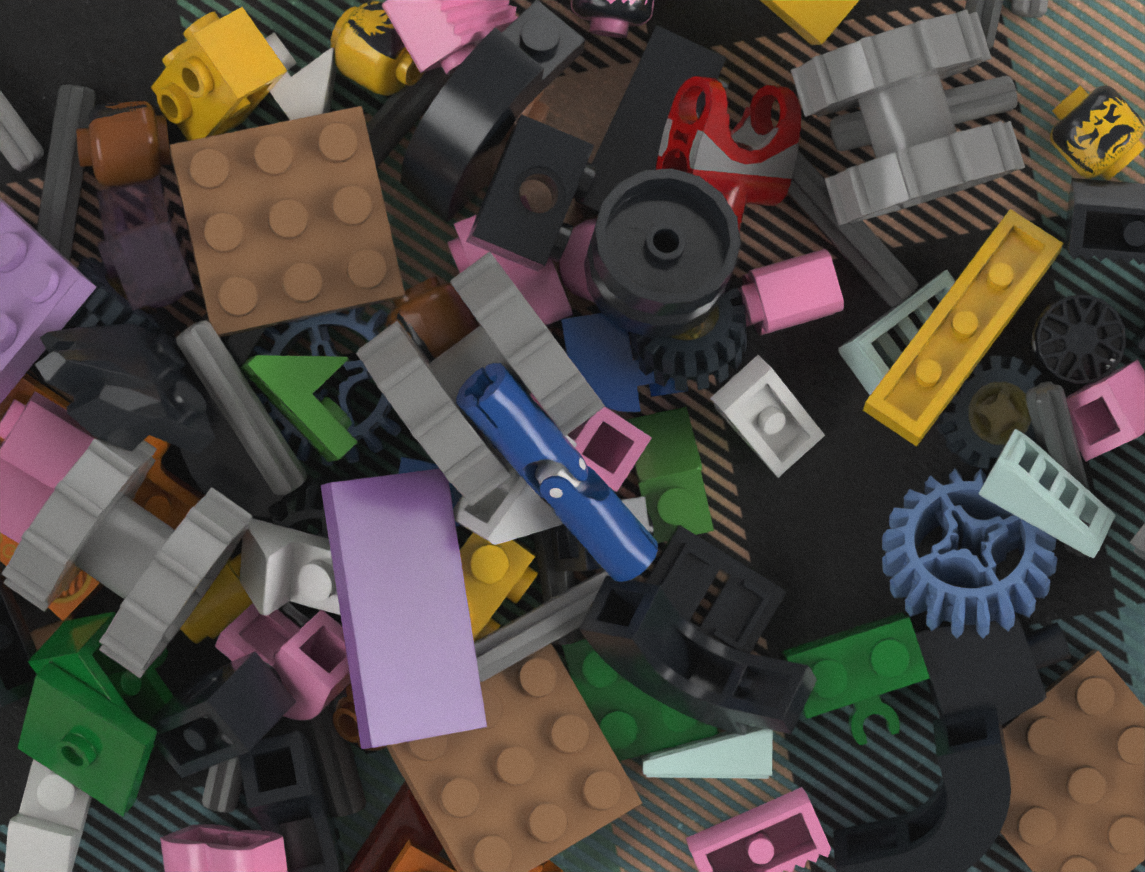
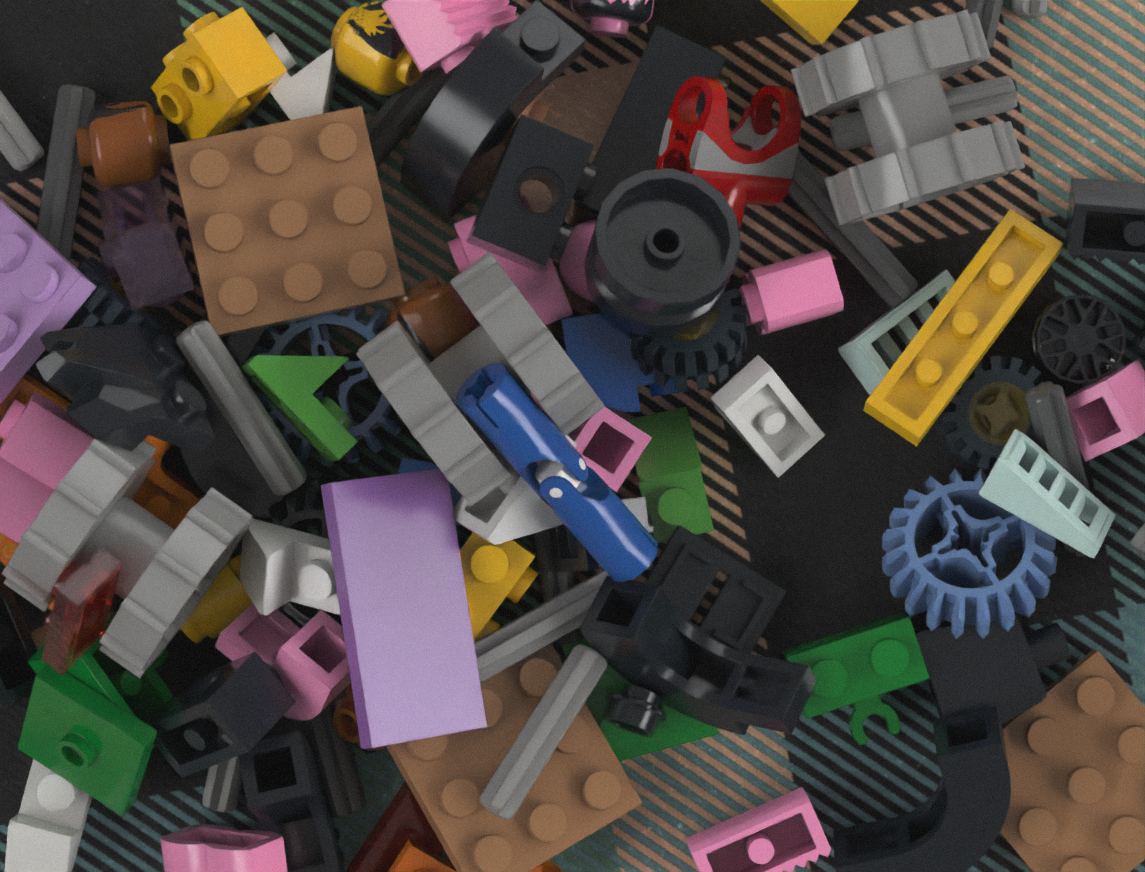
(80, 609): none -> clear red plate
(543, 732): none -> light grey axle
(635, 710): none -> black plate
(715, 757): light aqua slope -> none
(1097, 132): head -> none

